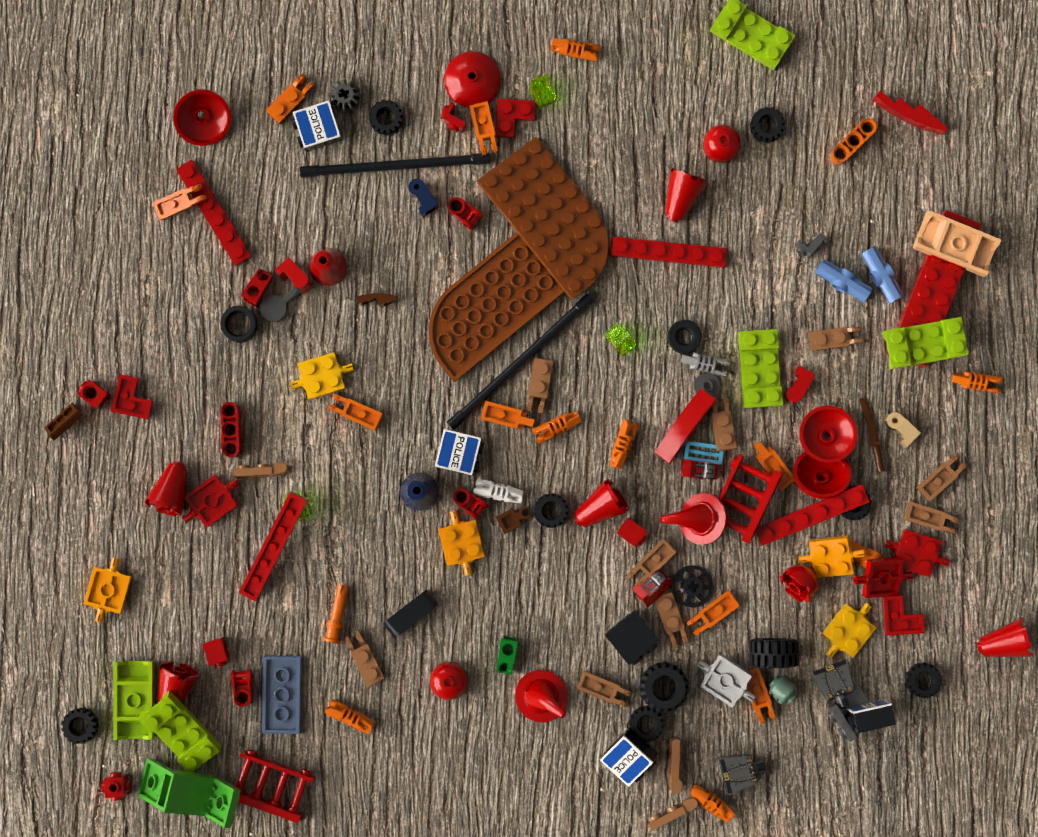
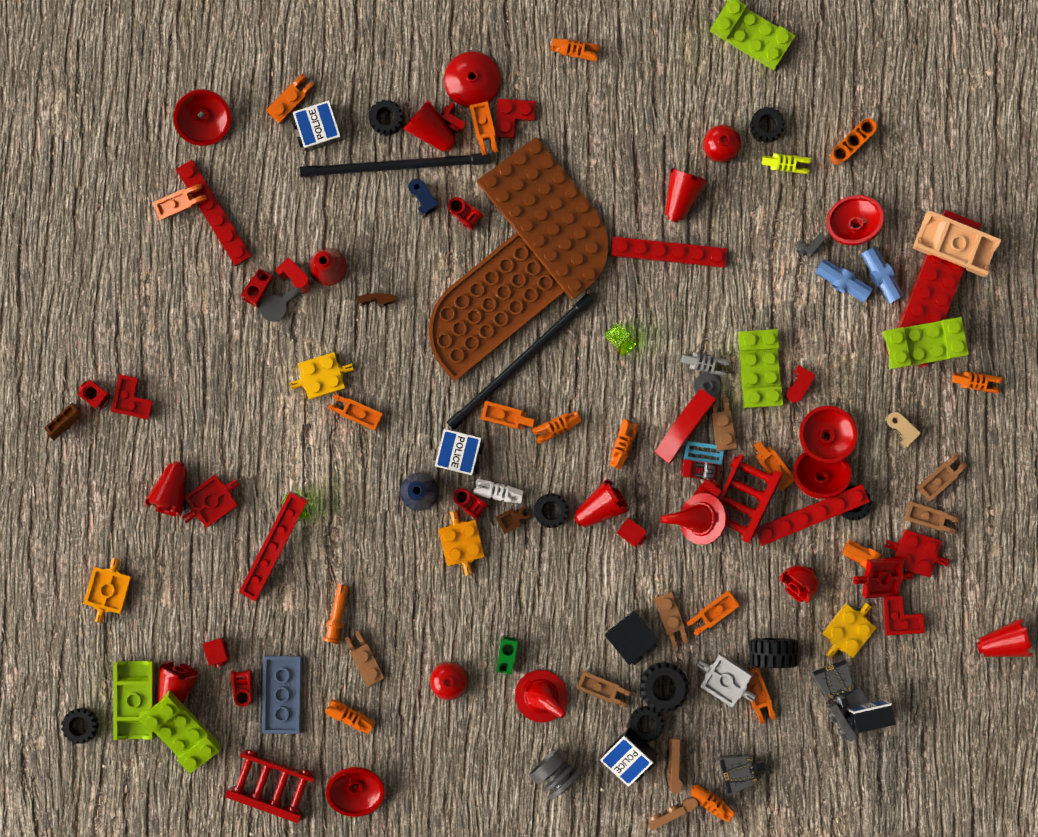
(122, 783): red brick -> none
(188, 793): bright green bracket -> none
(236, 438): red beam -> none
(239, 338): black tyre -> none
(260, 471): medium nougat hinge -> none
(349, 90): dark grey gear -> none
(355, 791): none -> red dish
(410, 613): black beam -> none
(431, 128): none -> red cone
(539, 382): medium nougat hinge -> none
(542, 91): clear neon green bracket -> none
(554, 773): none -> flat silver wheel
(653, 560): medium nougat hinge -> none
(653, 587): red leg -> none
(684, 325): black tyre -> none
(692, 586): black wheel -> none
(708, 487): none -> red bracket
(782, 689): sand green head -> none
(786, 163): none -> neon yellow hinge
(832, 556): light orange plate -> none
(833, 338): medium nougat hinge -> none
(854, 212): none -> red dish
(875, 443): reddish brown sword -> none
(917, 117): red slope -> none
(935, 677): black tyre -> none

